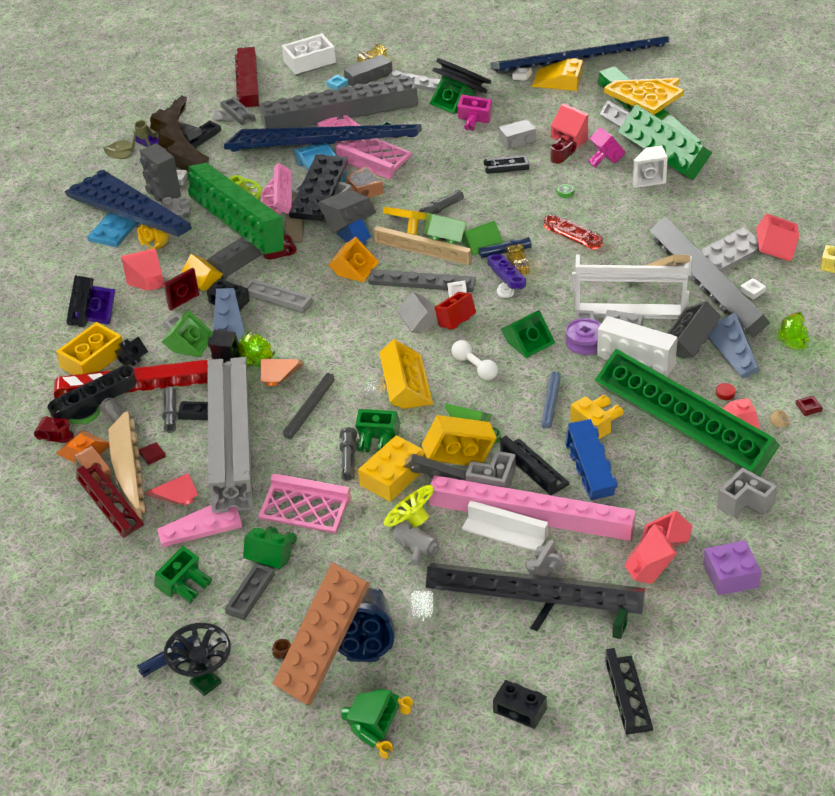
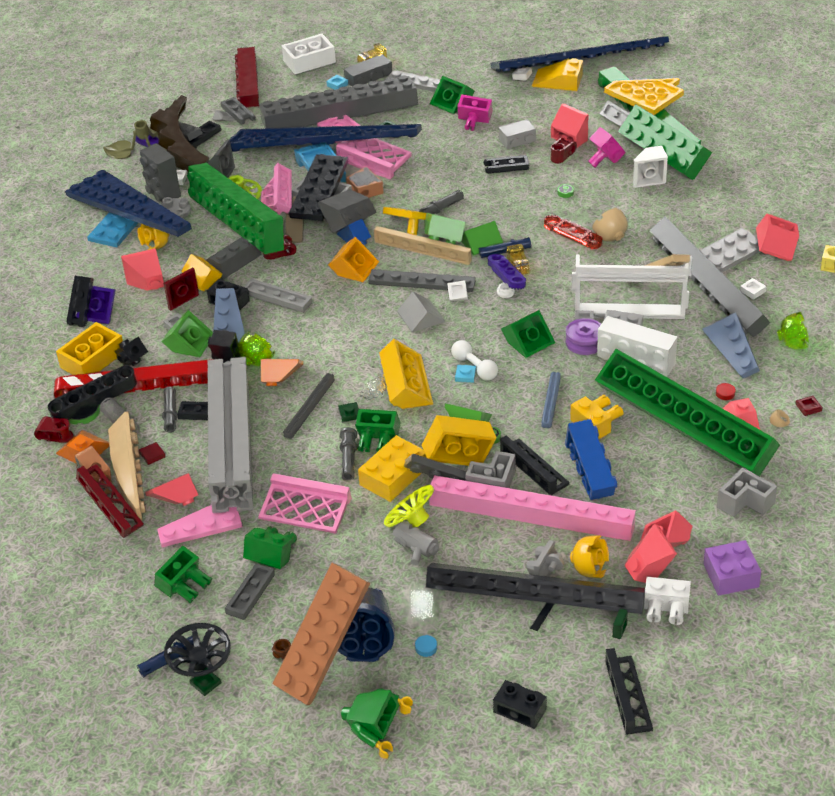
(223, 159): none -> dark grey slope
(348, 411): none -> dark green plate
(426, 645): none -> dark azure tile
(455, 310): red brick -> none
(461, 75): black tyre -> none
(465, 373): none -> medium azure plate
(505, 526): white panel -> none
(588, 553): none -> yellow cylinder
(611, 226): none -> tan cylinder
(668, 596): none -> white brick
(693, 328): dark grey slope -> none

